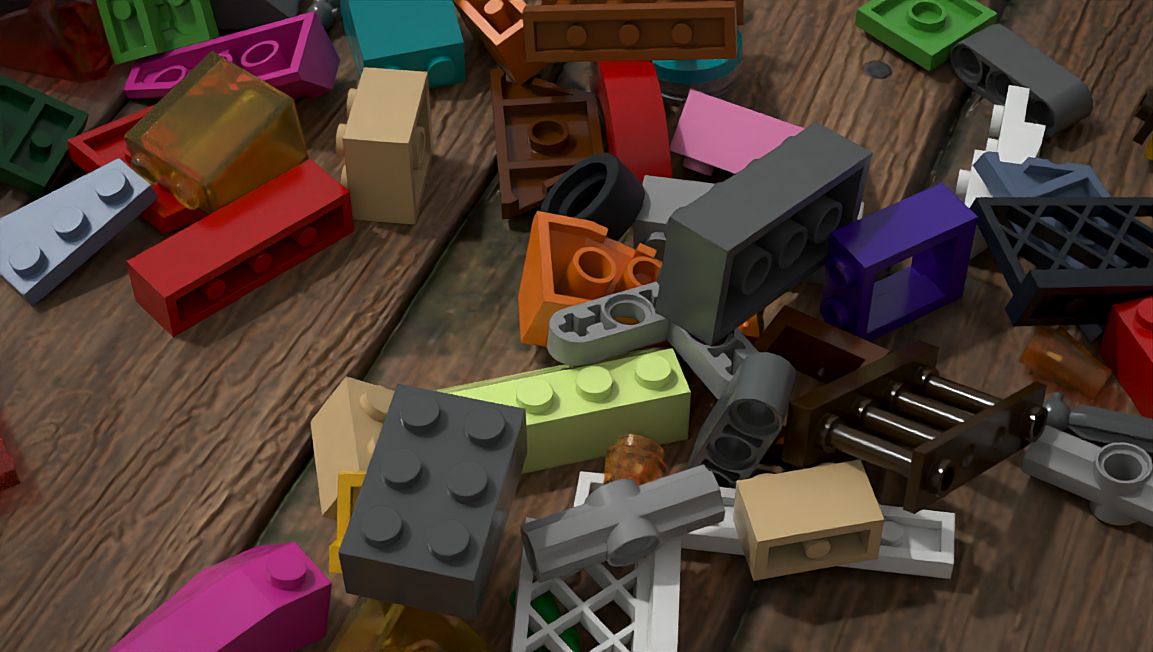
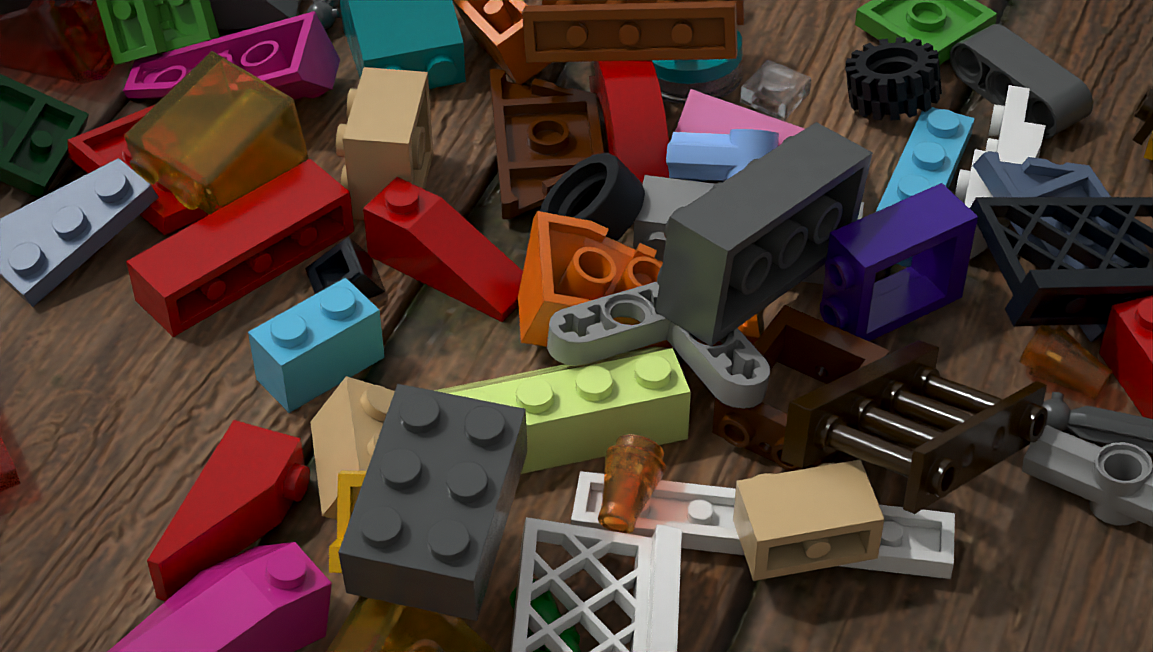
(231, 504): none -> red slope
(317, 344): none -> medium azure brick
(348, 262): none -> black slope
(440, 248): none -> red slope
(622, 523): light grey piece -> none
(716, 156): none -> light blue piece
(745, 418): dark grey beam -> none
(775, 89): none -> clear plate
(893, 78): none -> black tyre
(928, 156): none -> medium azure plate

